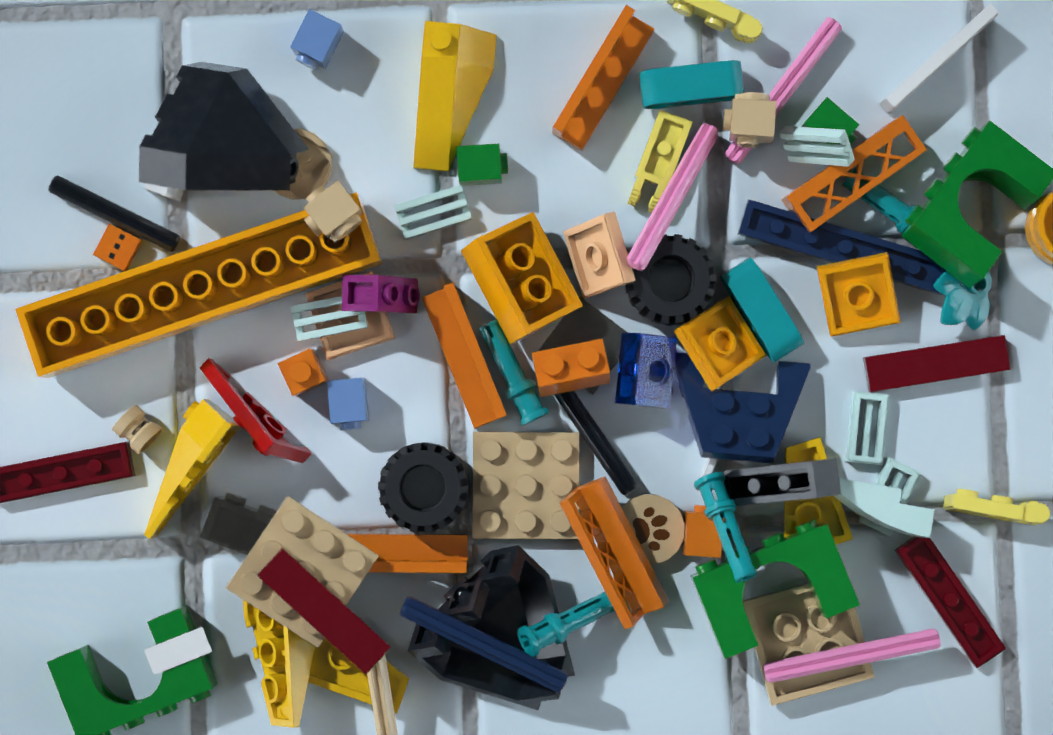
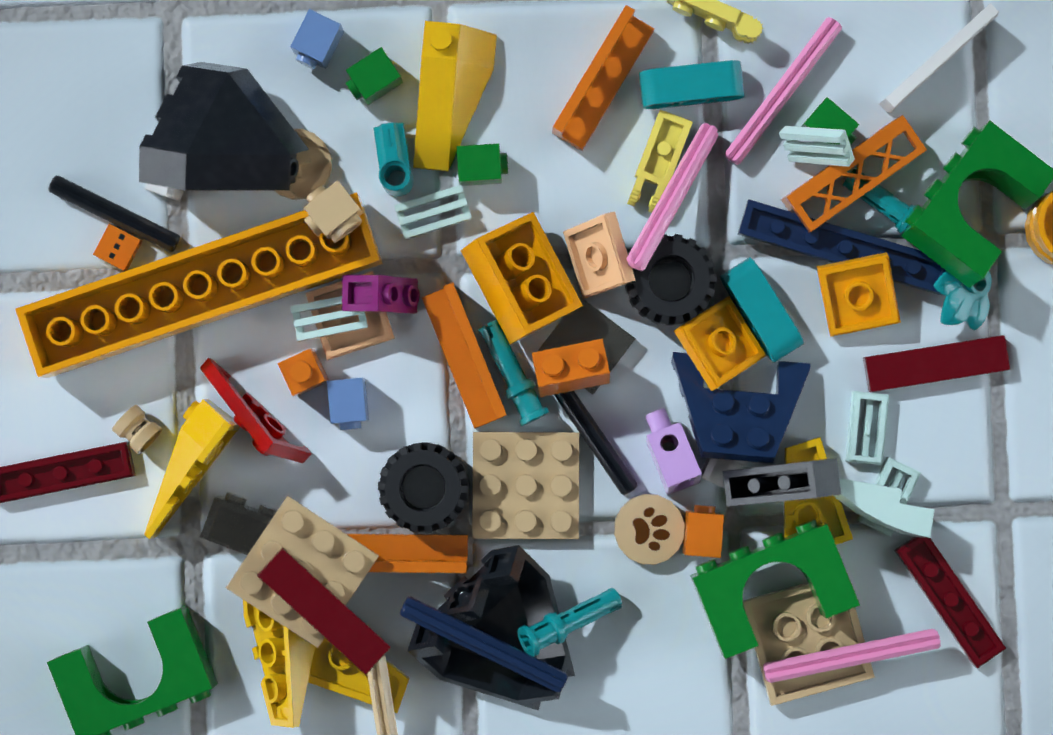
(178, 650): white sticker -> none
(373, 77): none -> green brick
(393, 156): none -> teal piece
(615, 550): orange fence -> none
(638, 354): clear blue brick -> none
(677, 467): none -> lavender torso
(725, 508): teal pin -> none
(750, 119): tan brick -> none
(997, 508): light yellow hinge -> none

